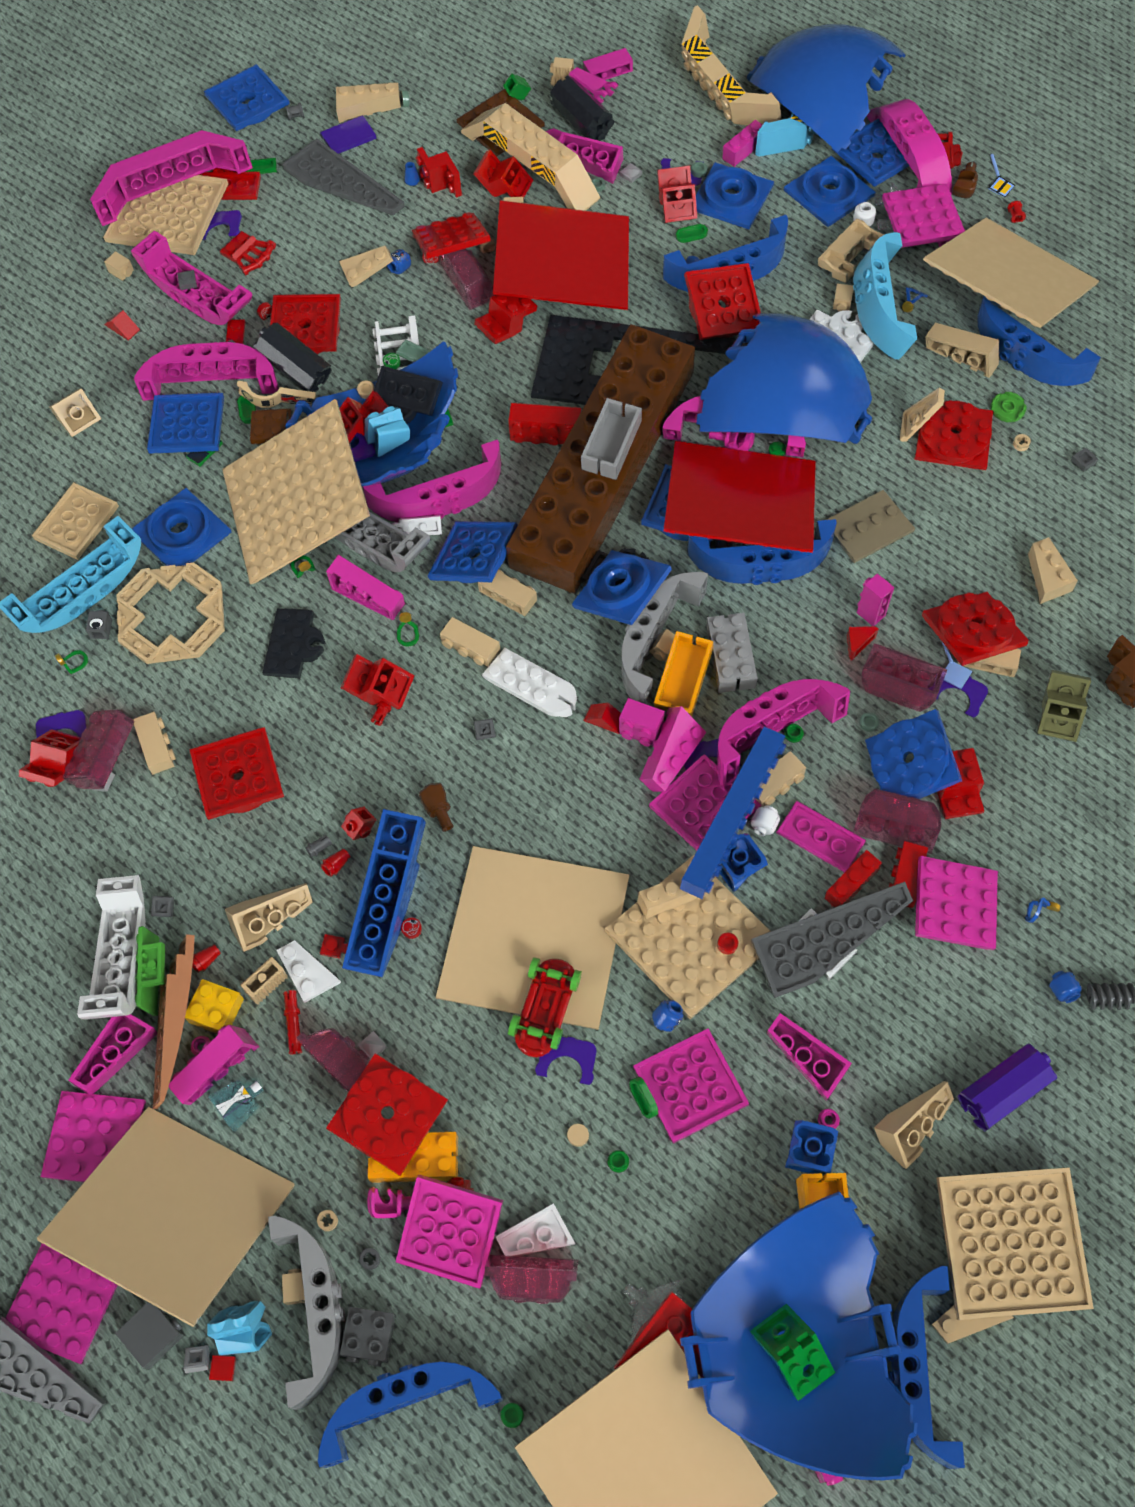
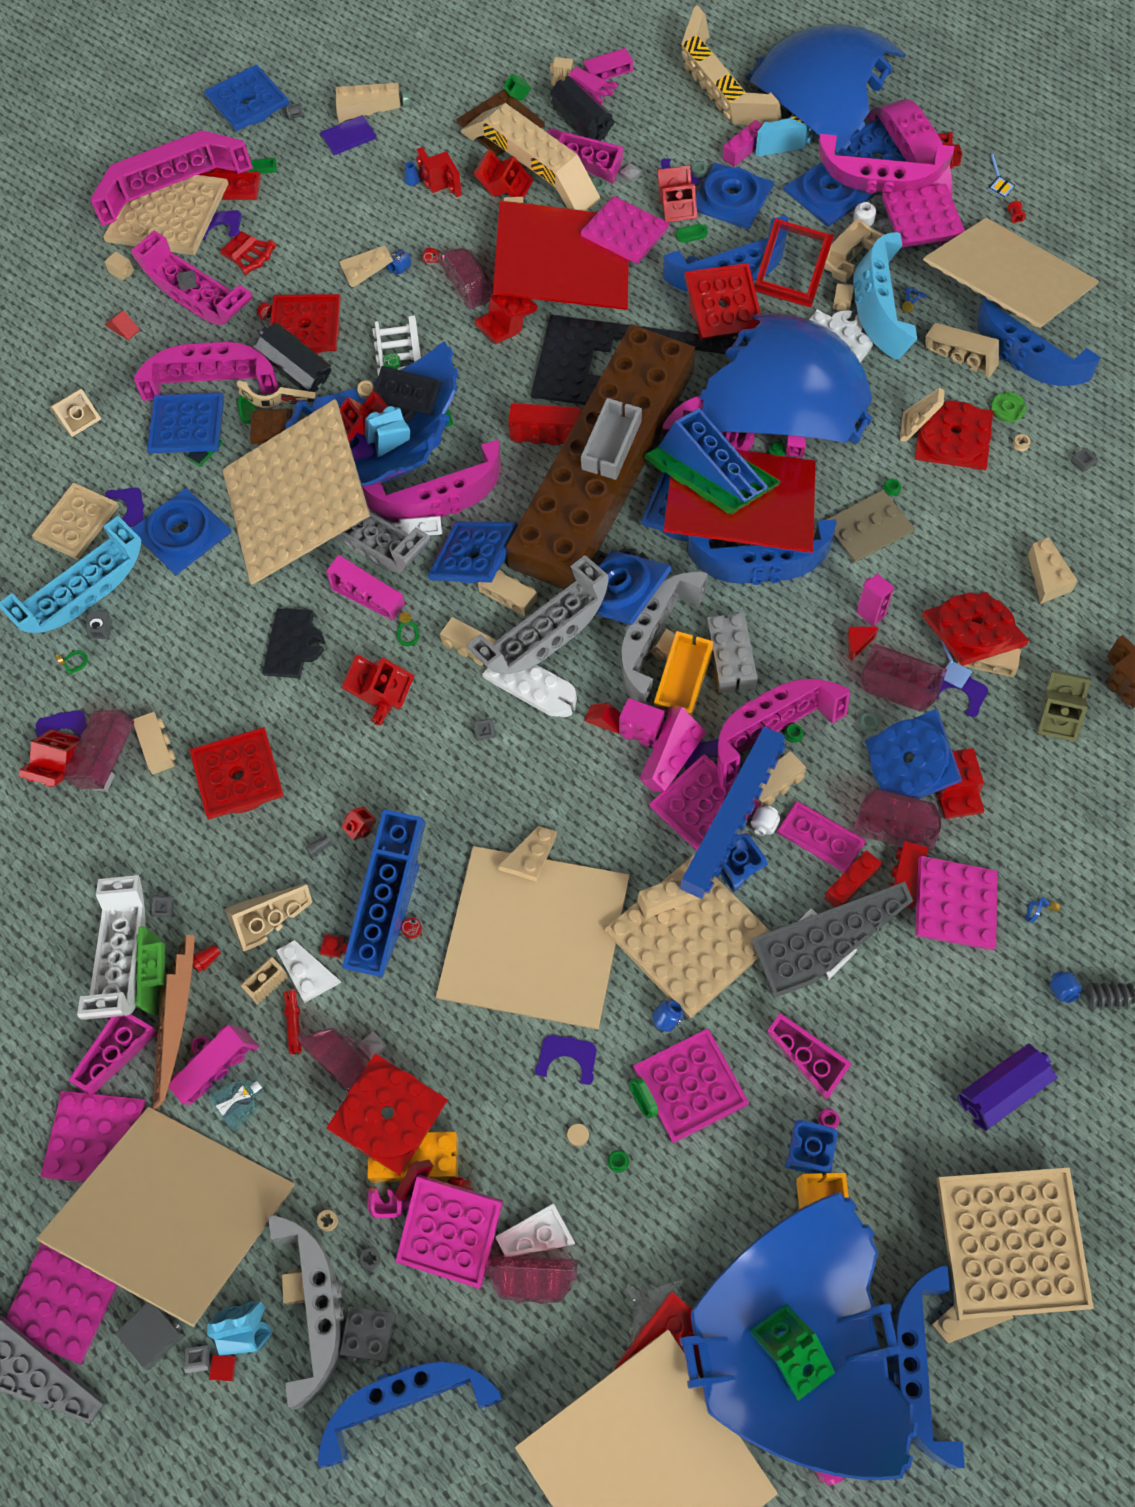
(134, 503): none -> dark purple piece
(171, 648): tan plate -> none
(213, 1006): yellow brick -> none
(236, 331): red plate -> none
(304, 566): green piece -> none
(331, 173): dark grey wing -> none
(335, 862): red cone -> none
(407, 1185): none -> dark red plate
(411, 351): sand green tile -> none
(435, 804): reddish brown piece -> none
(450, 235): red plate -> none
(488, 247): tan tile -> none
(512, 1415): green tile -> none
(530, 855): none -> tan wing
(545, 1006): red piece -> none
(548, 626): none -> light grey slope
(625, 229): none -> dark pink plate
(709, 465): none -> blue piece
(727, 943): red tile -> none
(785, 293): none -> red piece
(879, 174): none -> dark pink slope
(892, 487): none -> green plate
(906, 1127): tan wedge -> none
(966, 182): reddish brown piece -> none

